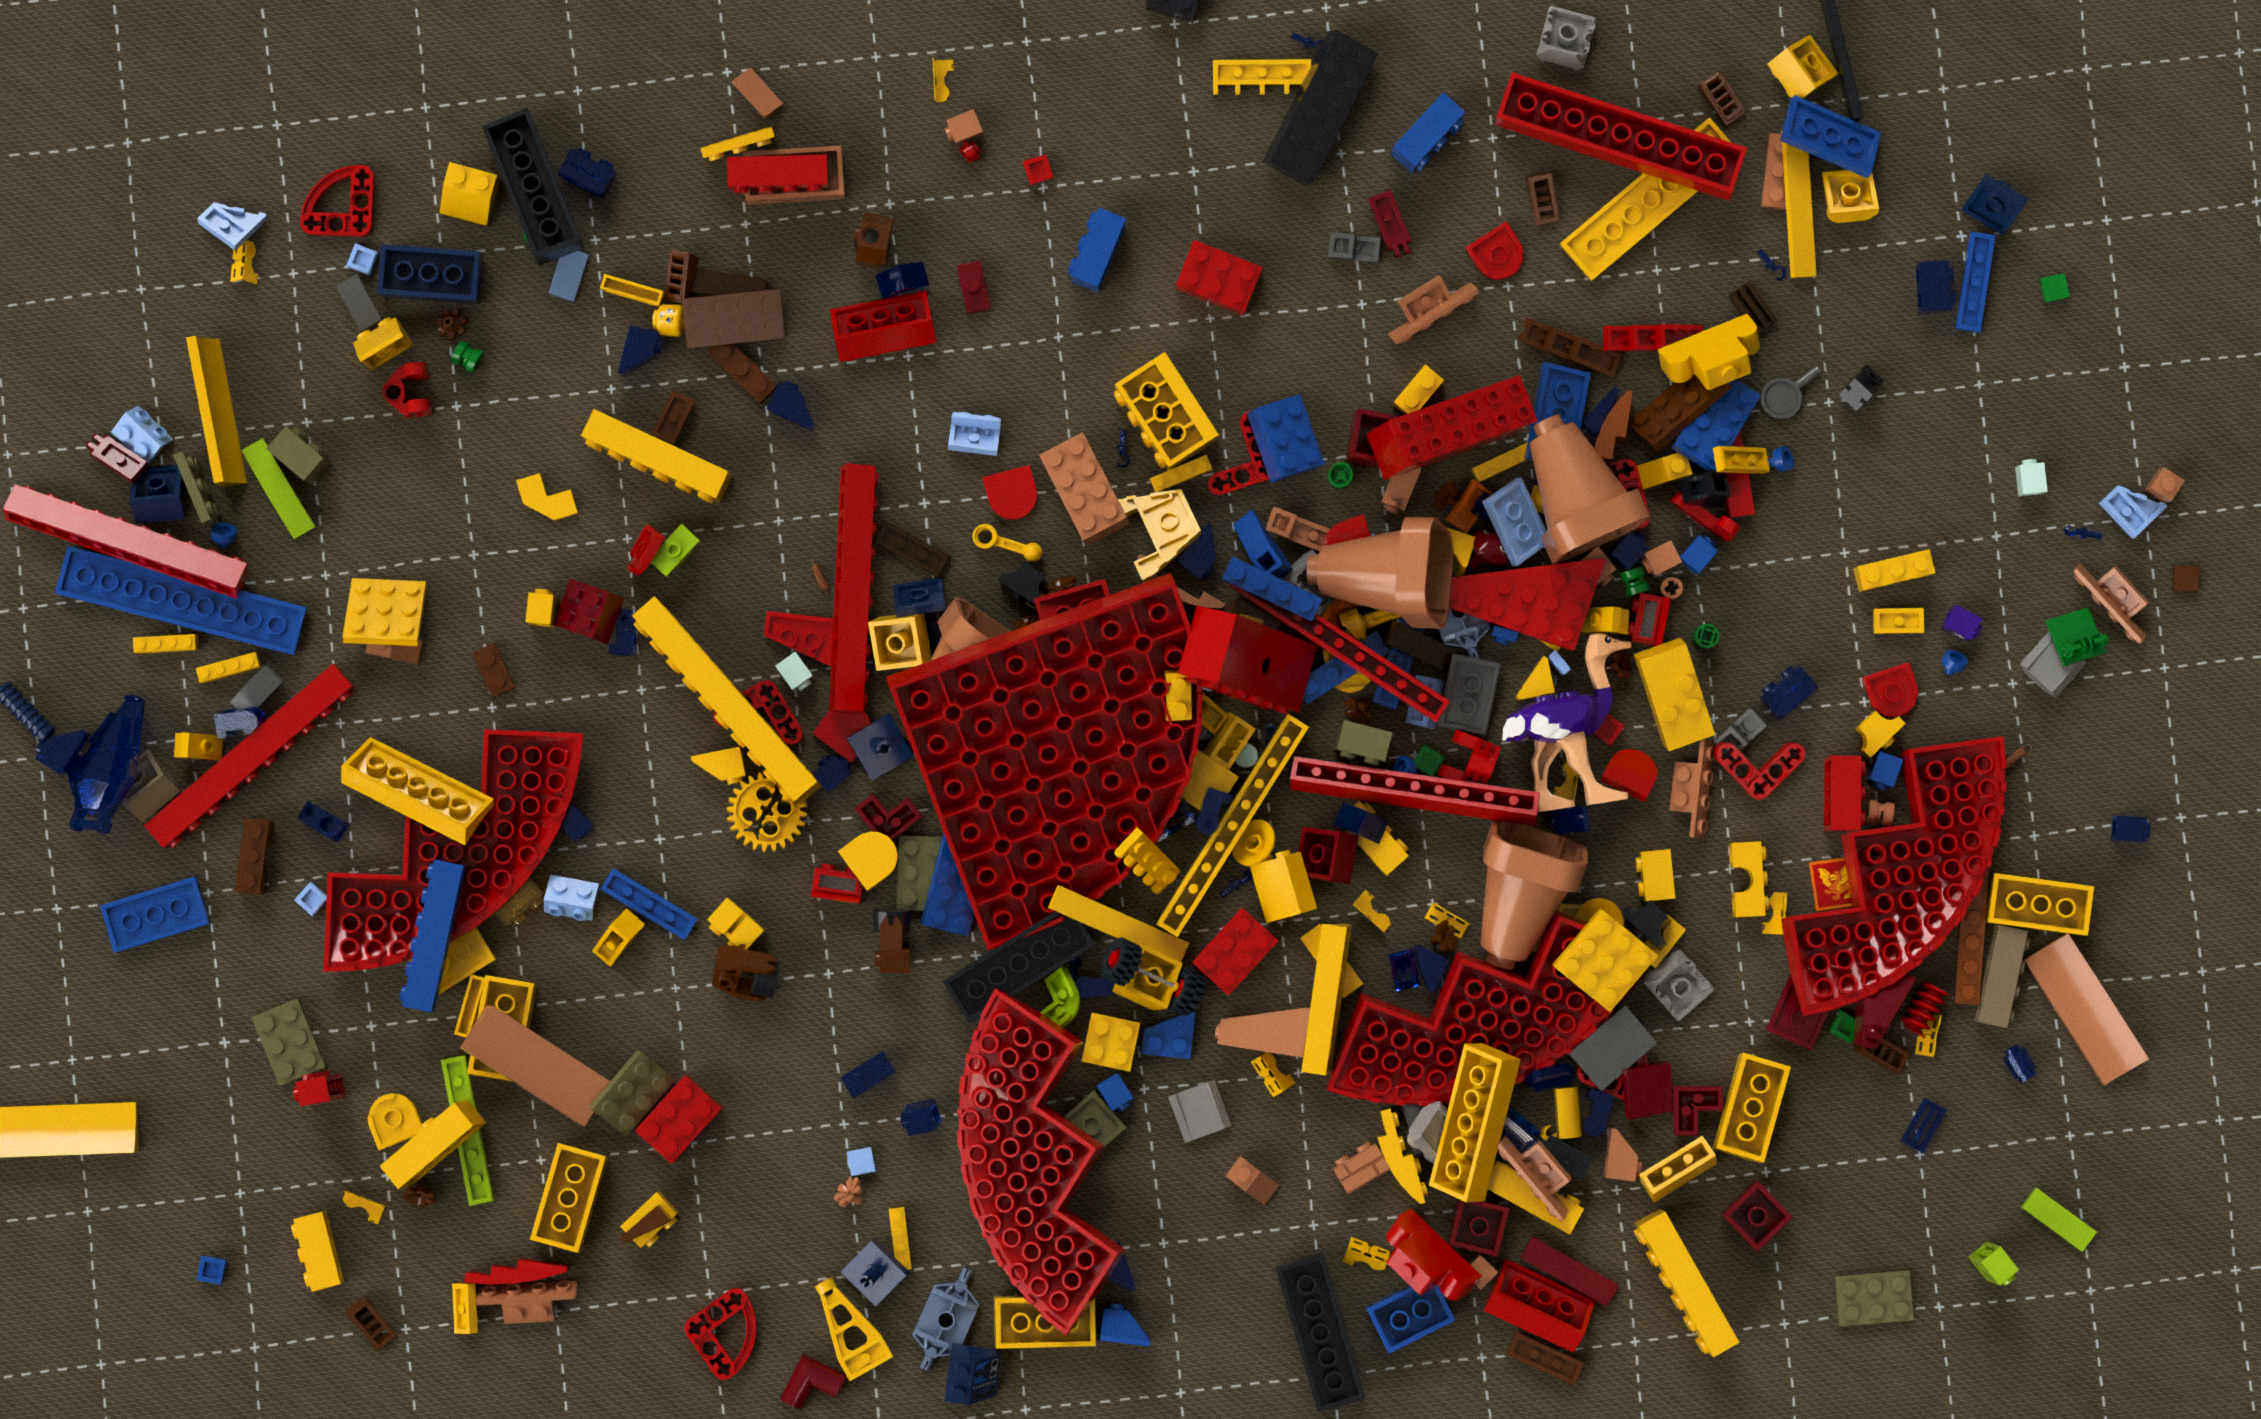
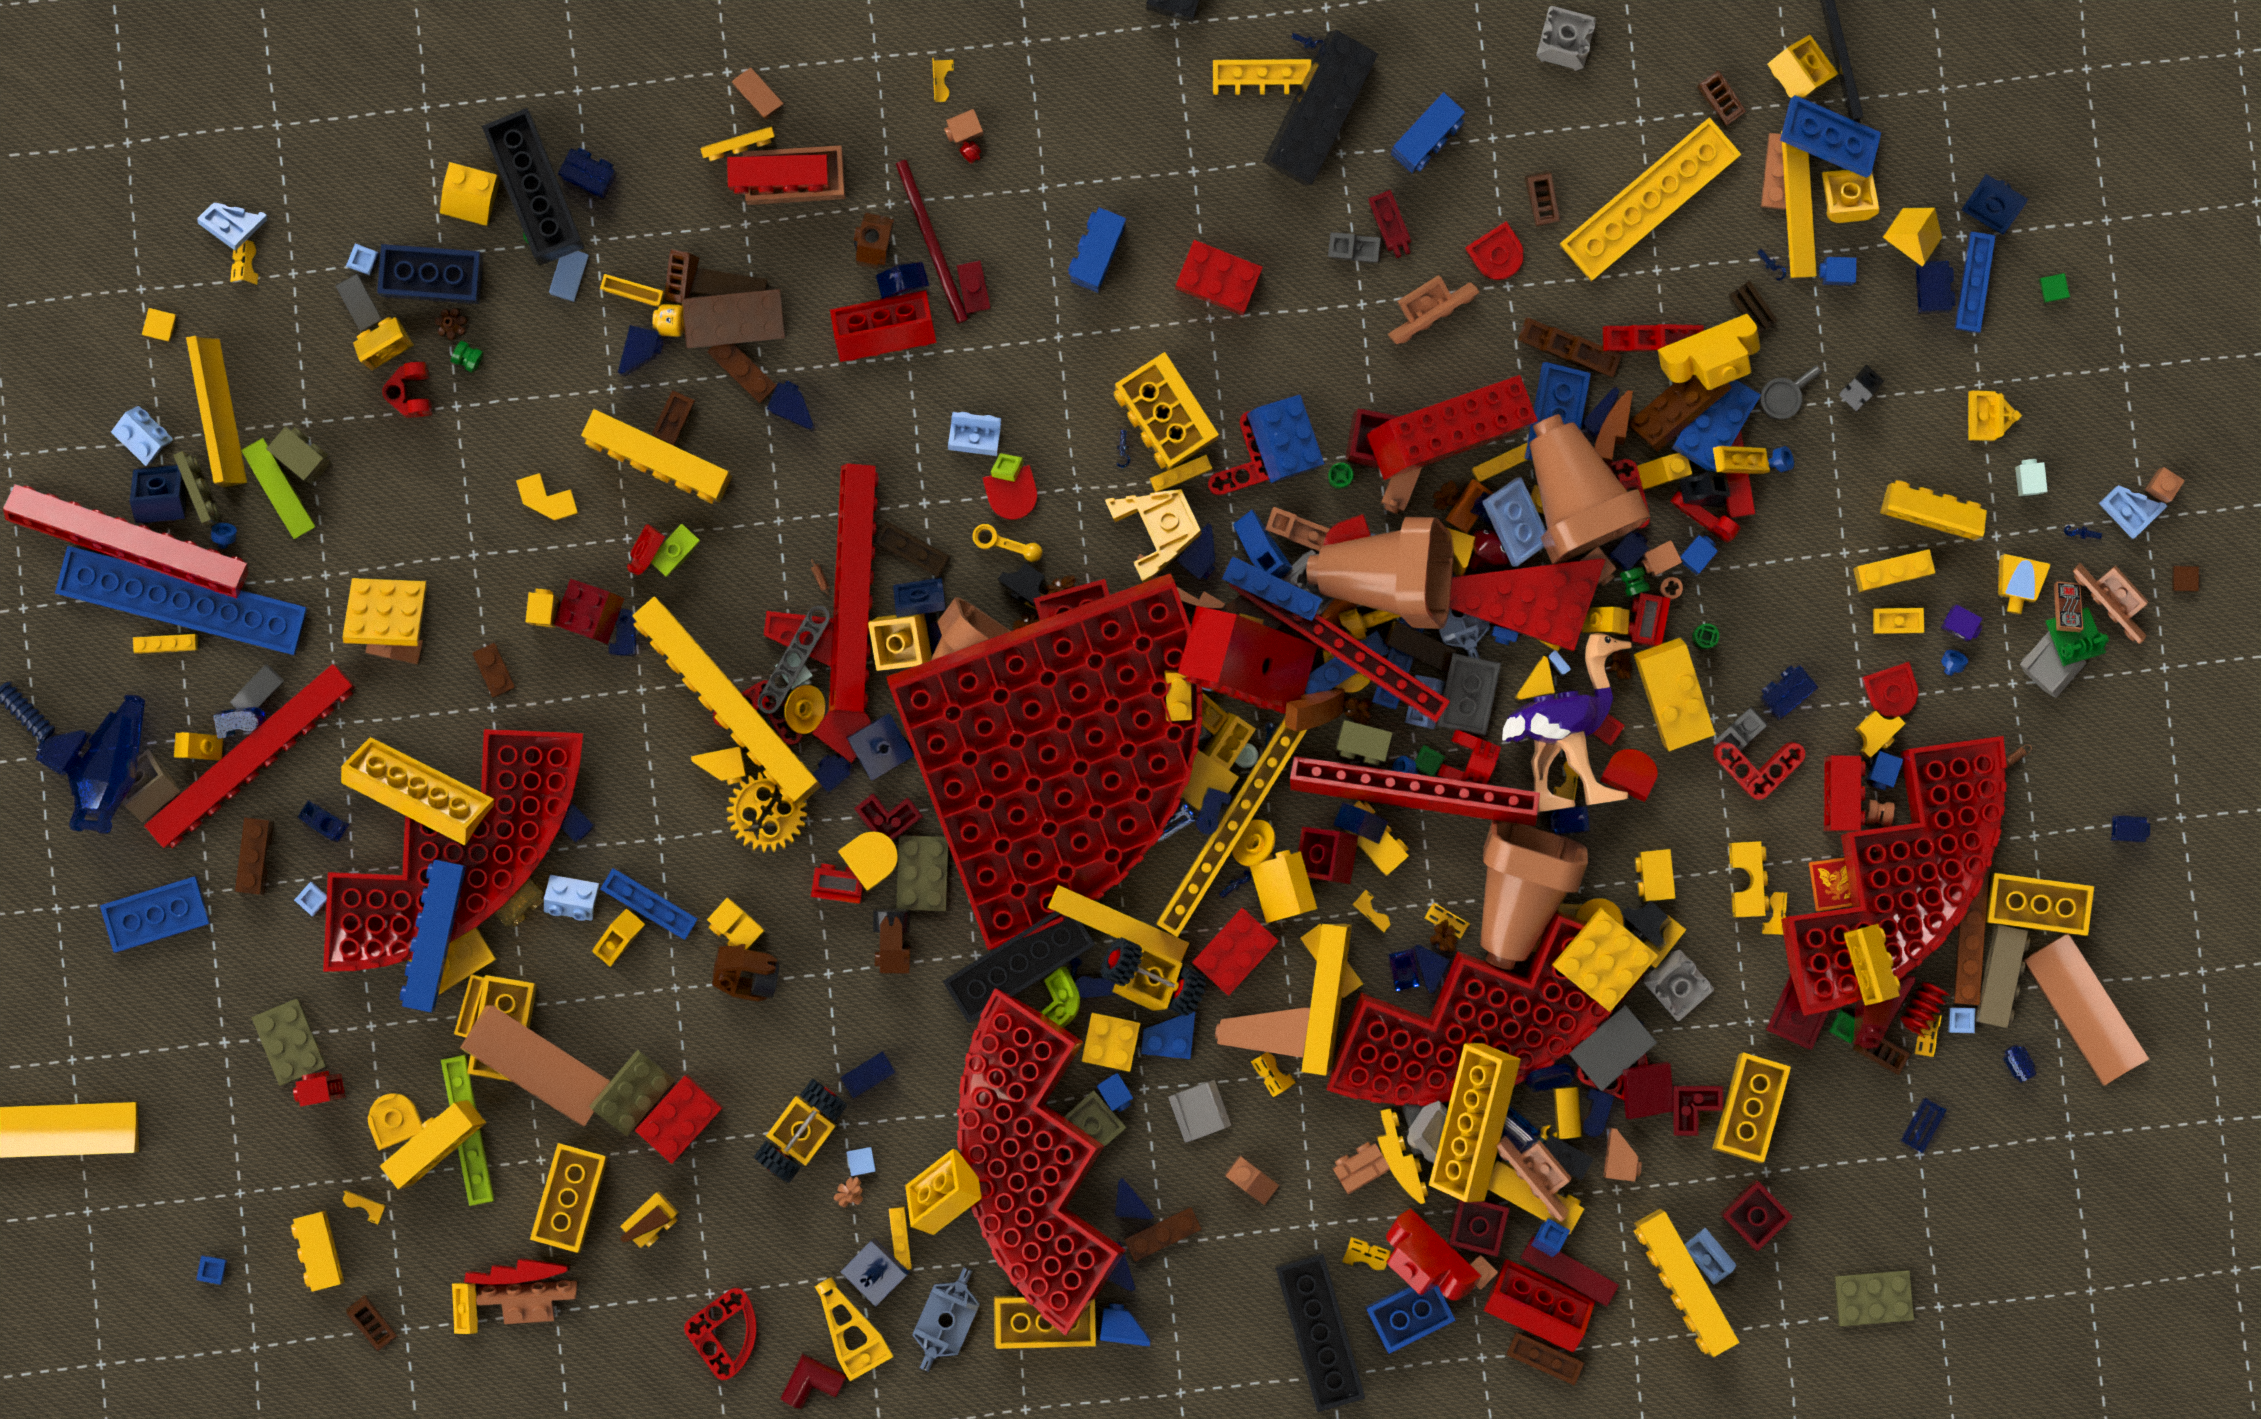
(117, 457): hinge -> none
(159, 325): none -> yellow piece
(228, 667): yellow piece -> none
(349, 219): red beam -> none
(419, 1195): reddish brown plant -> none
(793, 672): none -> dark grey beam
(801, 1130): none -> brick
(812, 709): none -> yellow dish
(921, 1117): clear blue brick -> none
(931, 241): none -> dark red piece
(942, 1193): none -> yellow slope
(947, 901): blue plate -> none
(972, 1374): dark blue slope -> none
(1007, 467): none -> lime tile
(1038, 170): red plate -> none
(1084, 489): nougat brick -> none
(1129, 1203): none -> clear blue slope
(1149, 860): yellow hinge -> none
(1162, 1234): none -> reddish brown plate
(1314, 709): none -> dark orange slope
(1418, 391): yellow brick -> none
(1550, 1237): none -> blue brick
(1620, 136): red brick -> none
(1678, 1169): yellow brick -> none
(1692, 787): nougat bracket -> none
(1710, 1256): none -> light blue slope
(1838, 271): none -> blue brick
(1872, 964): none -> yellow slope
(1915, 233): none -> yellow slope
(1934, 511): none -> yellow slope
(1961, 1020): none -> light blue tile
(1989, 415): none -> yellow slope
(1994, 1264): lime brick -> none
(2020, 580): none -> yellow torso
(2058, 1219): lime tile -> none
(2068, 607): none -> tile

